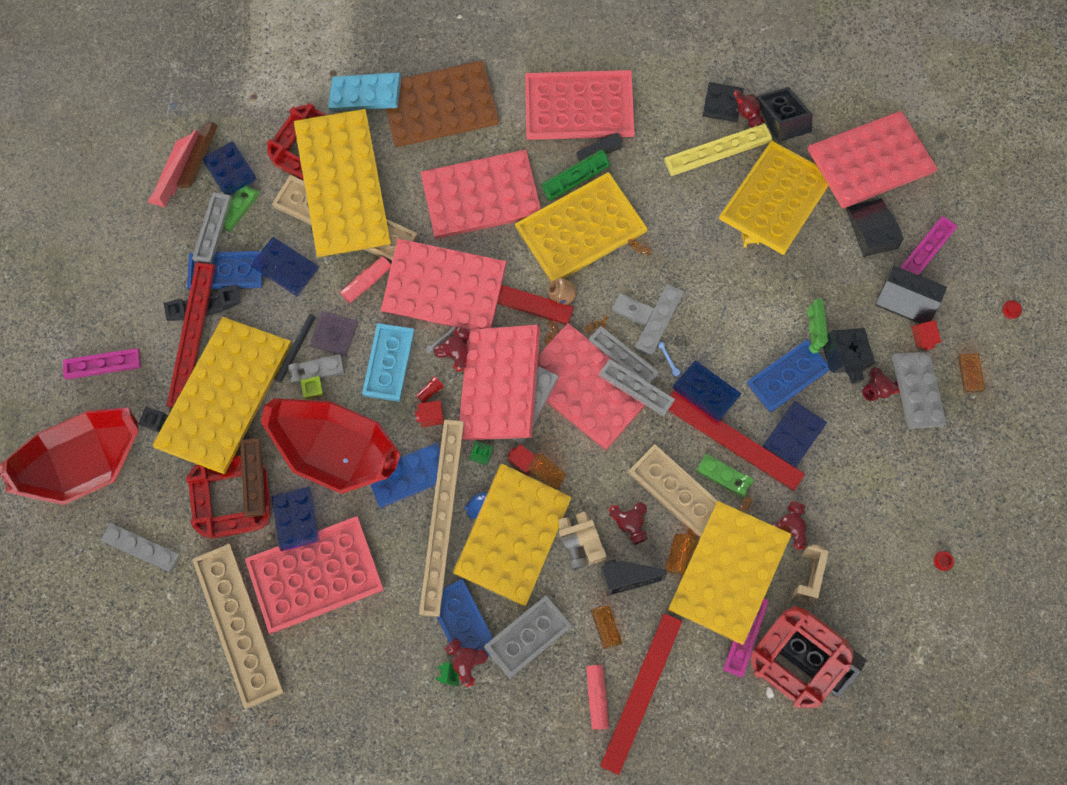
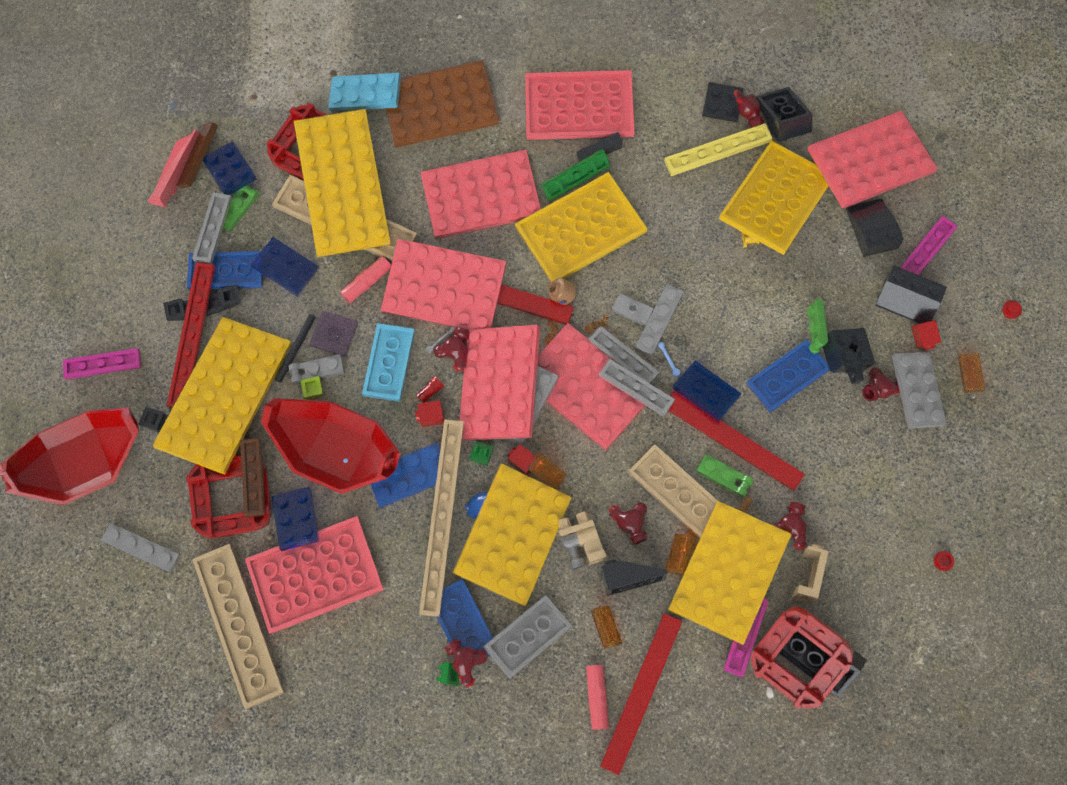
(637, 247): clear orange piece -> none
(794, 434): clear blue plate -> none

